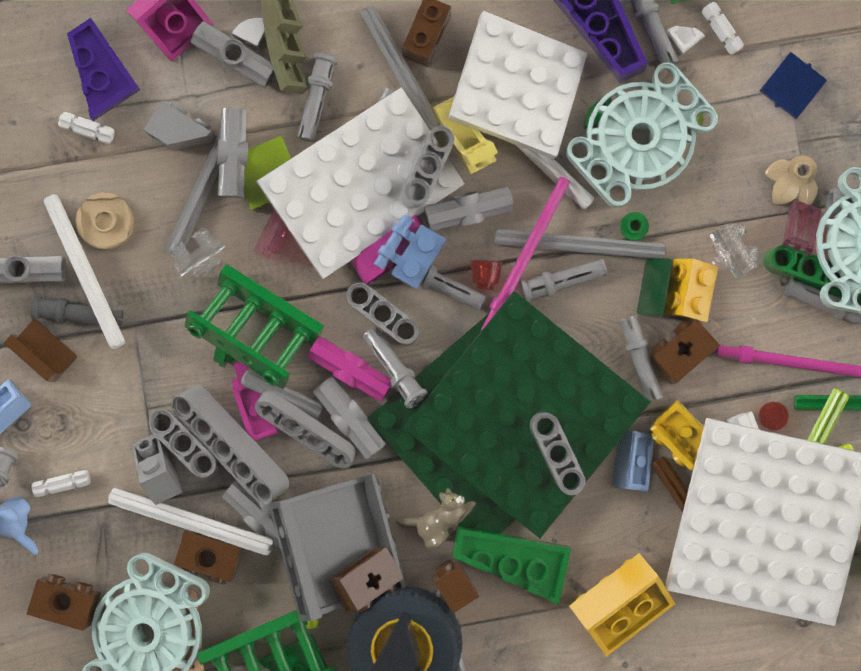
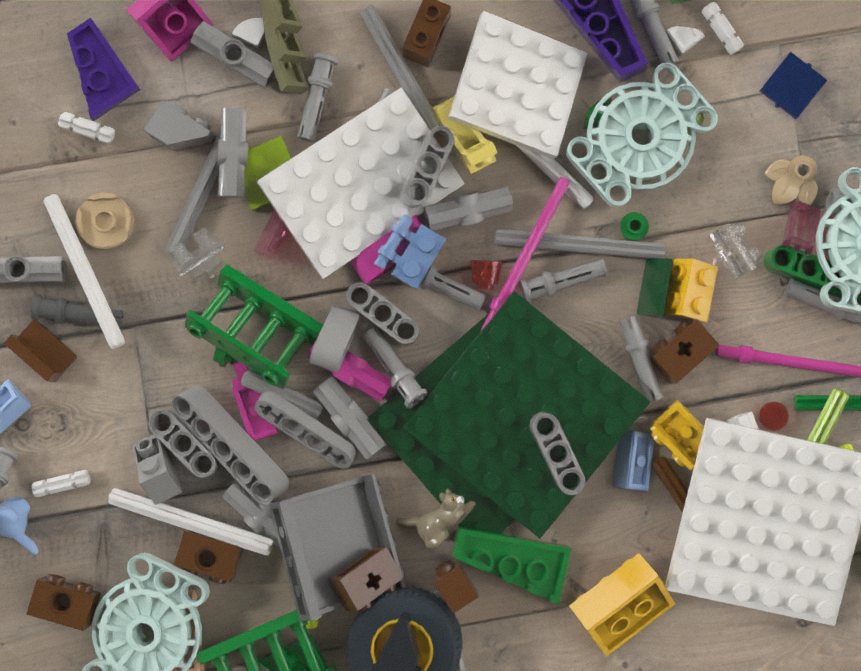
(335, 338): none -> light grey beam

